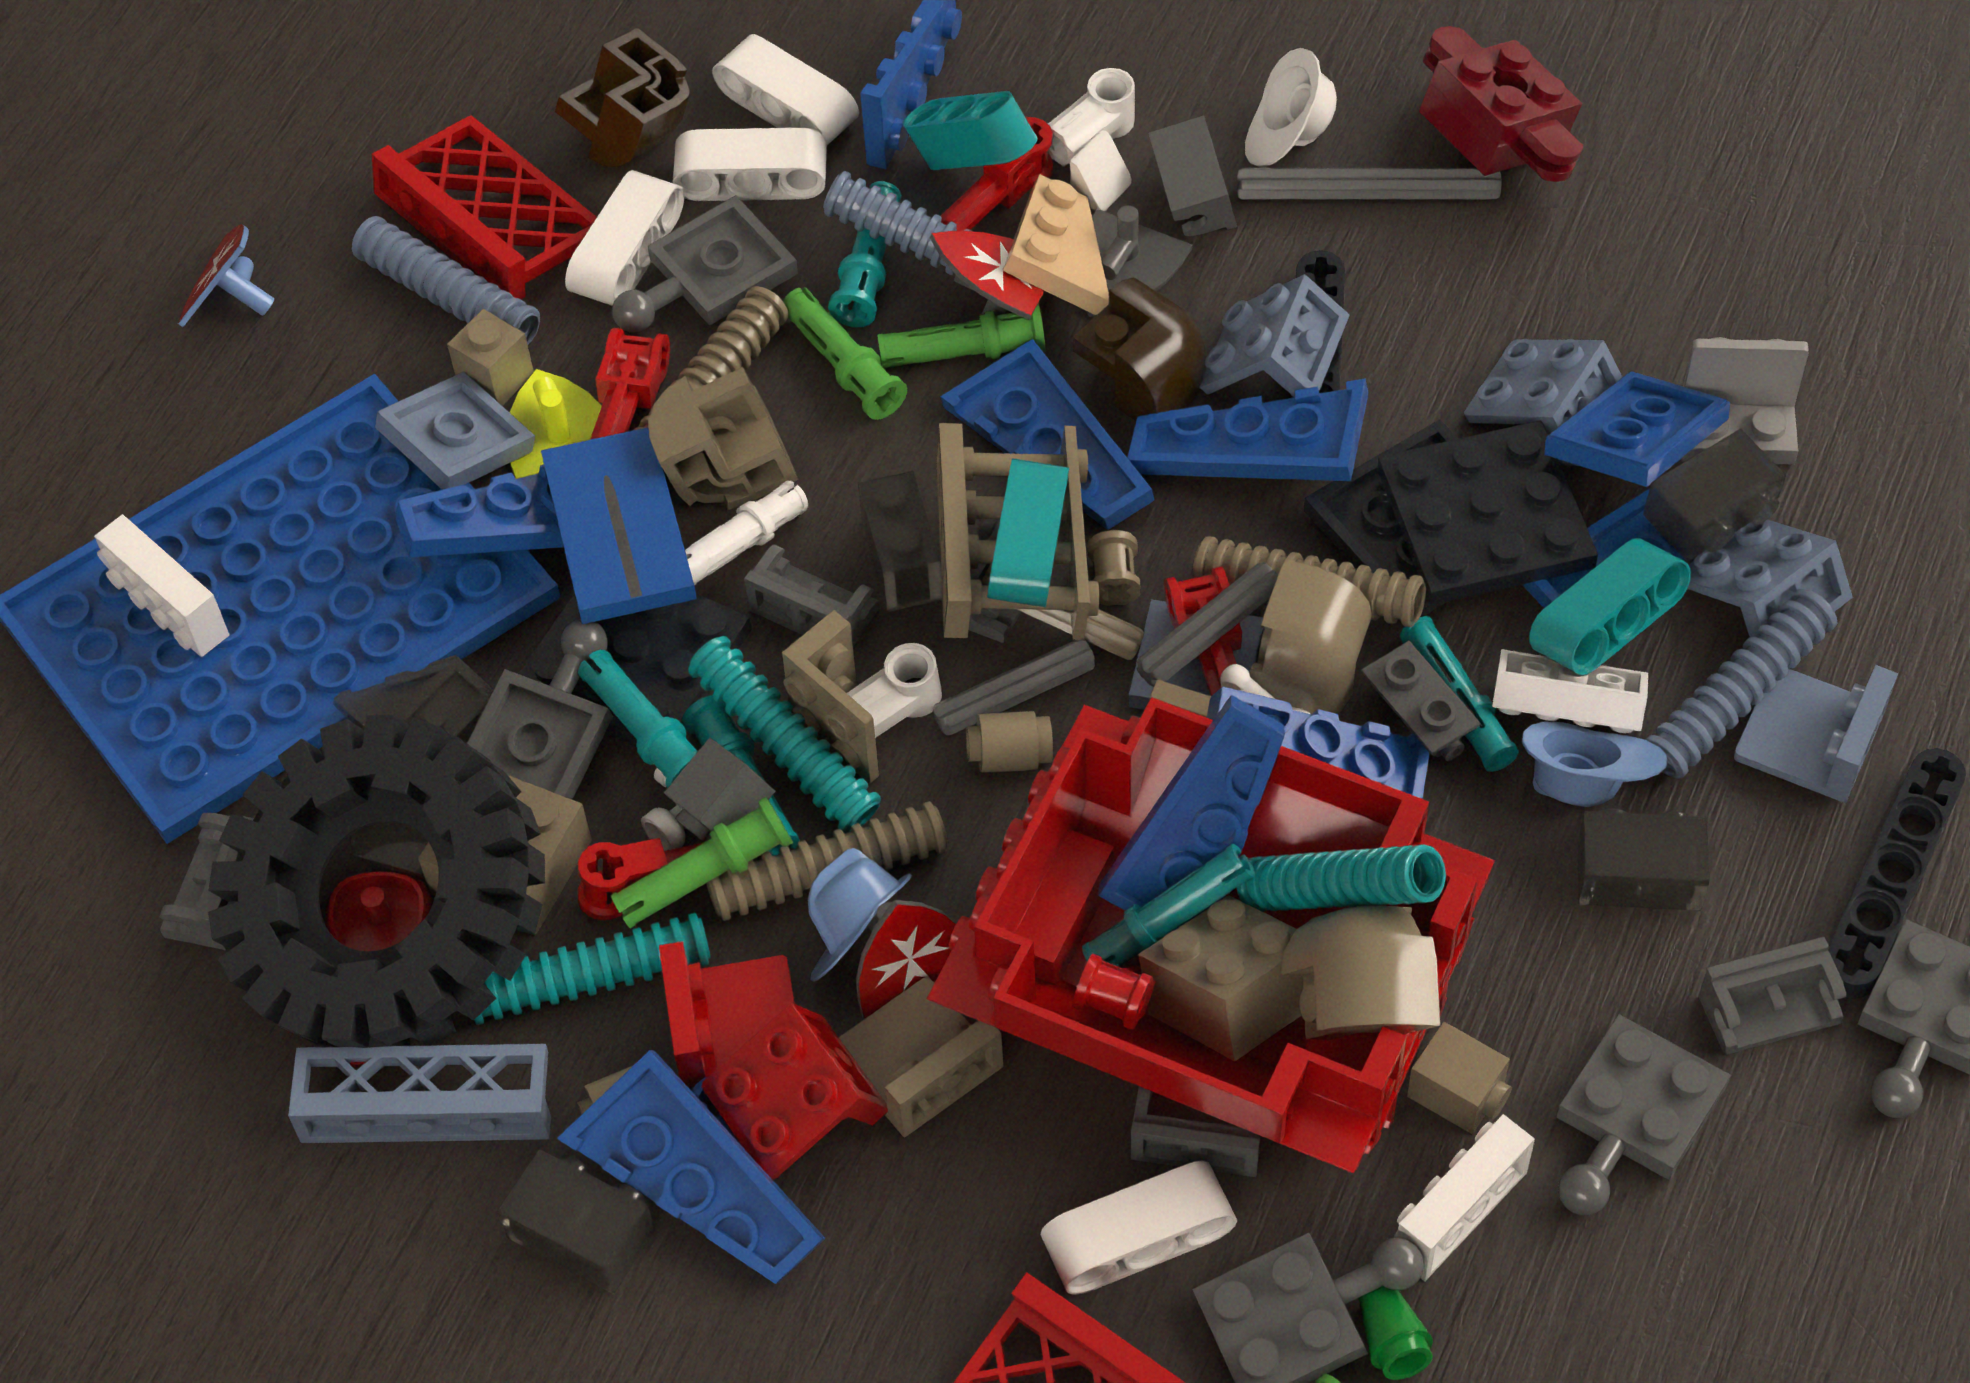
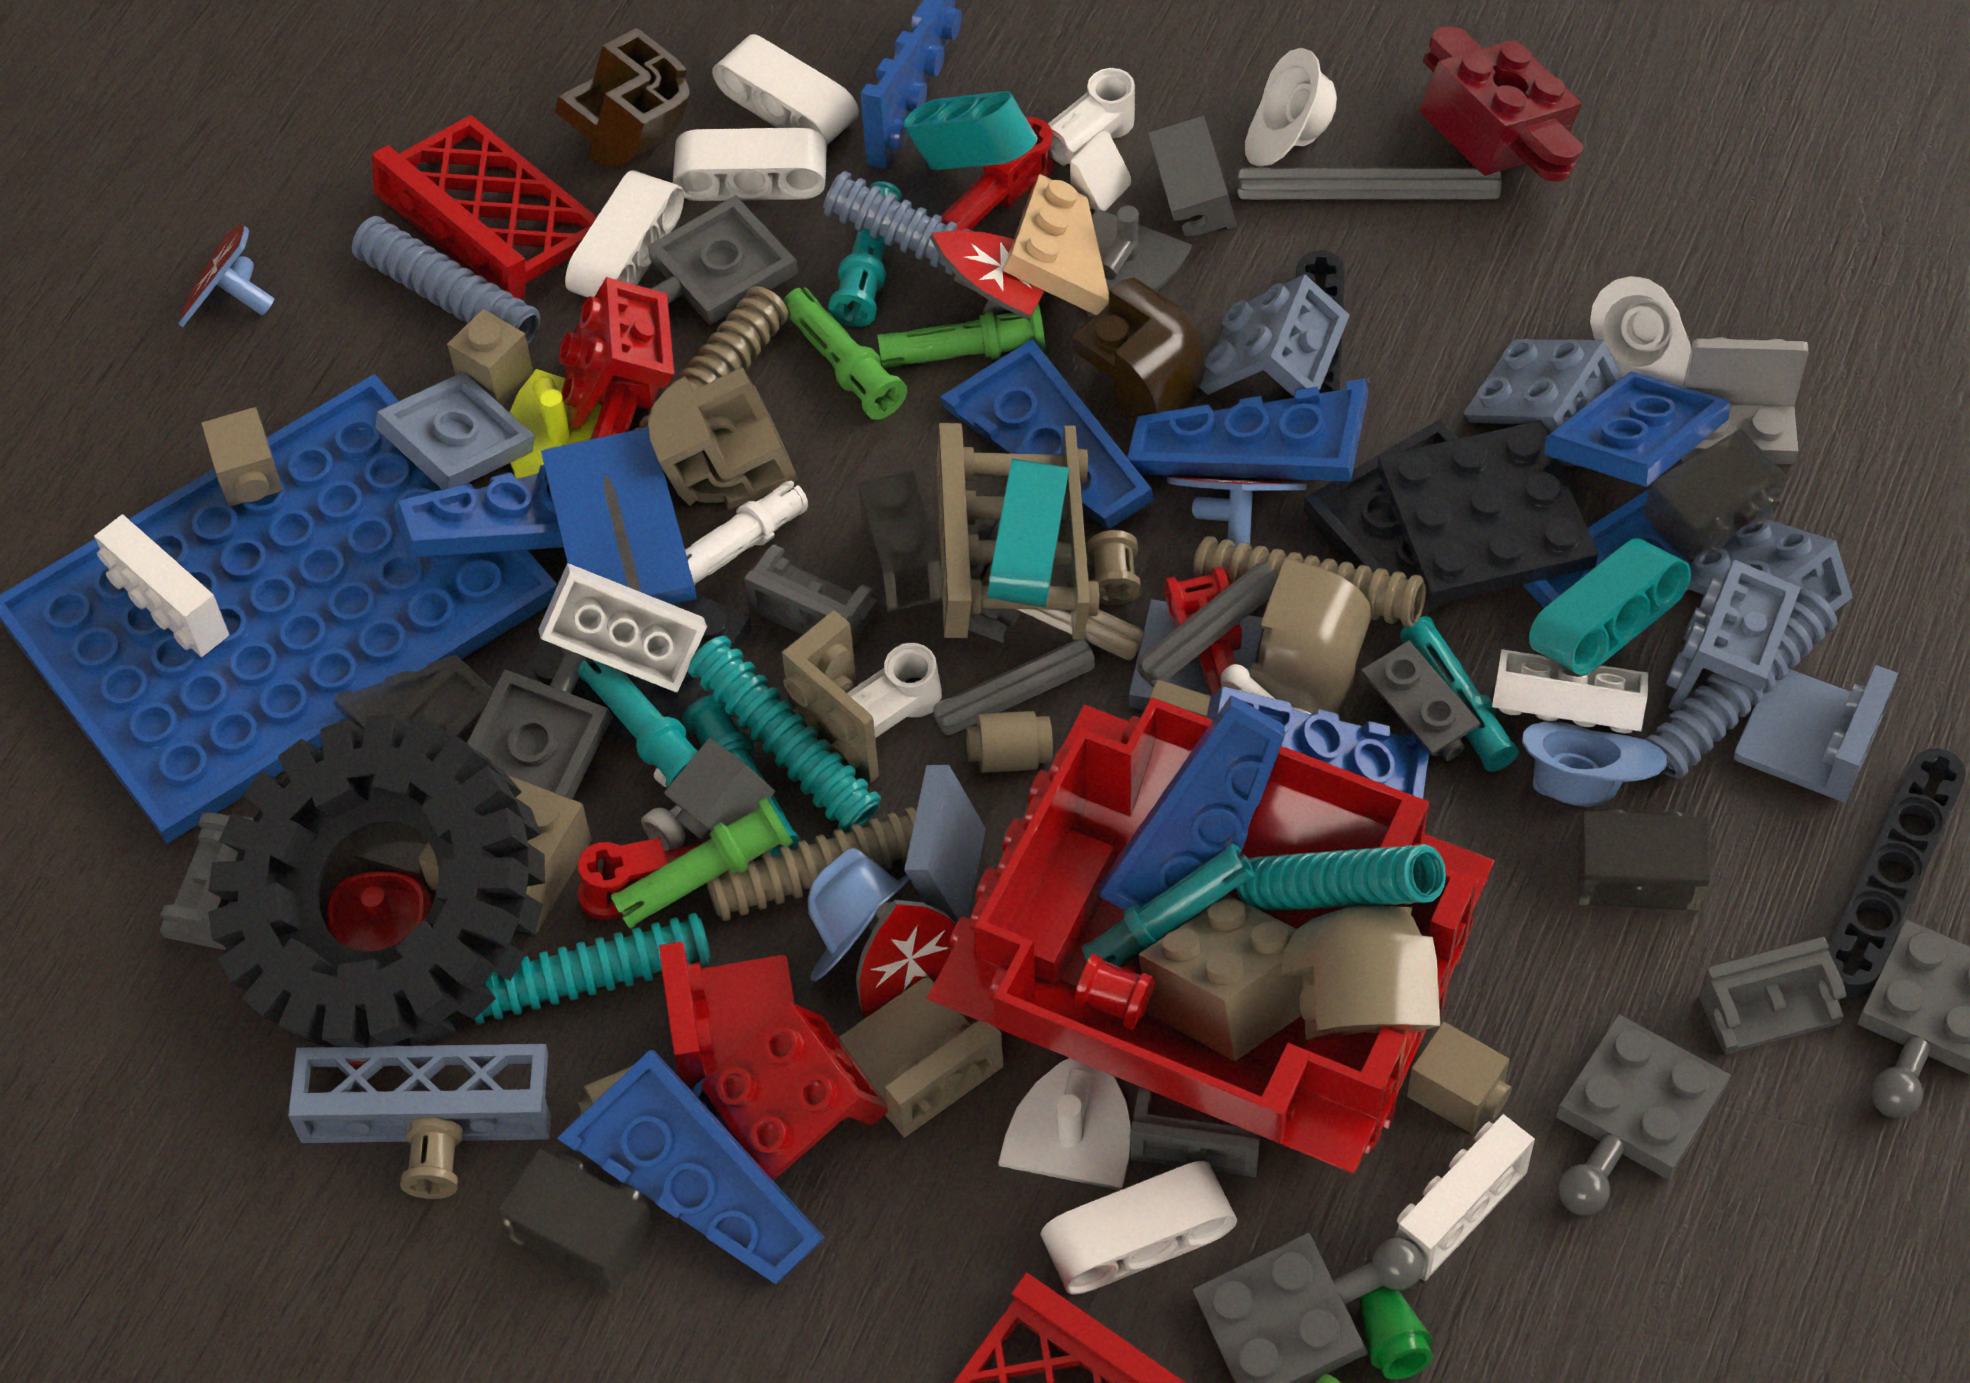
(242, 457): none -> dark tan brick
(431, 1158): none -> dark tan bush
(618, 334): none -> red bracket
(622, 628): none -> white piece
(945, 844): none -> sand blue tile
(1071, 1128): none -> white shield
(1234, 510): none -> medium blue shield
(1641, 329): none -> white piece
(1734, 630): none -> sand blue bracket

